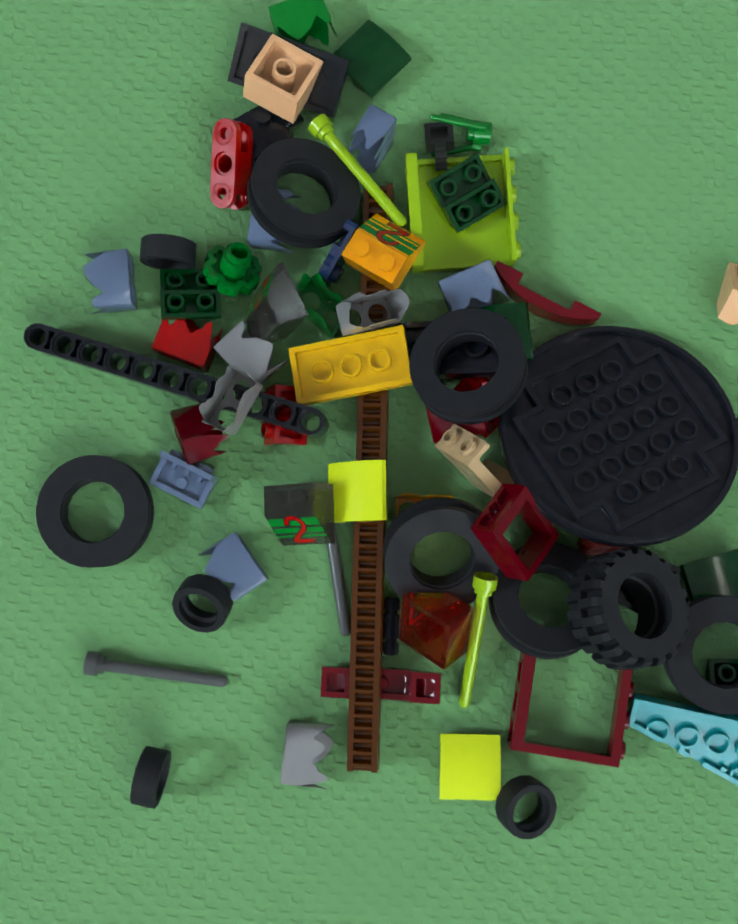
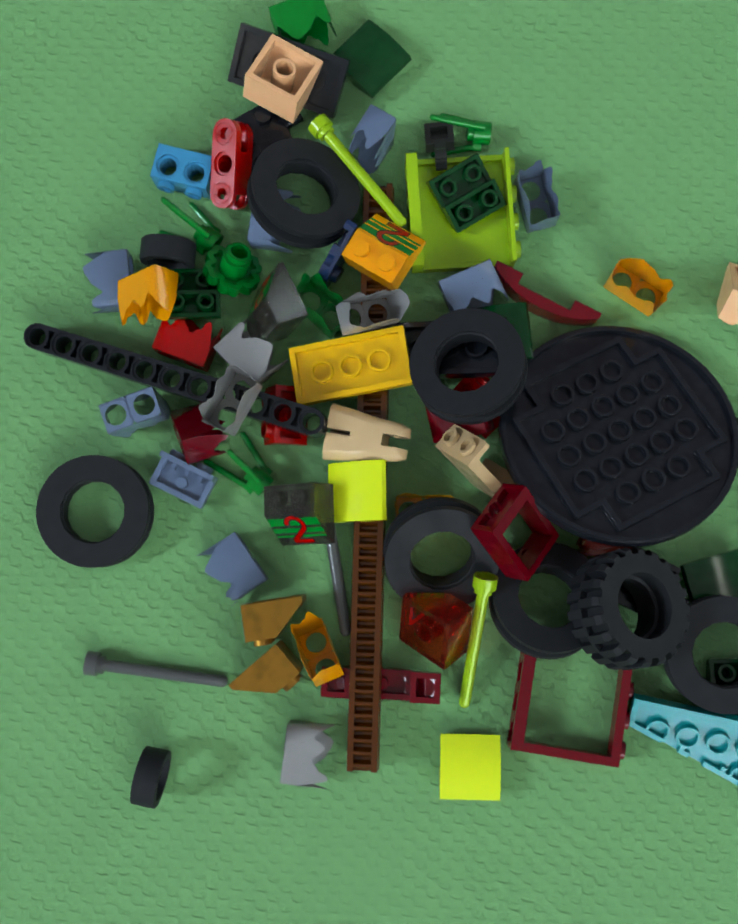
(127, 402): none -> sand blue piece
(147, 291): none -> light orange piece
(187, 165): none -> dark azure brick
(194, 617): black tyre -> none
(205, 236): none -> green plant
(255, 477): none -> green plant
(268, 618): none -> pearl gold slope
(271, 672): none -> pearl gold slope
(301, 632): none -> light orange piece
(362, 436): none -> tan piece
(391, 626): black axle -> none
(542, 816): black tyre -> none
(544, 181): none -> sand blue piece
(637, 270): none -> light orange piece

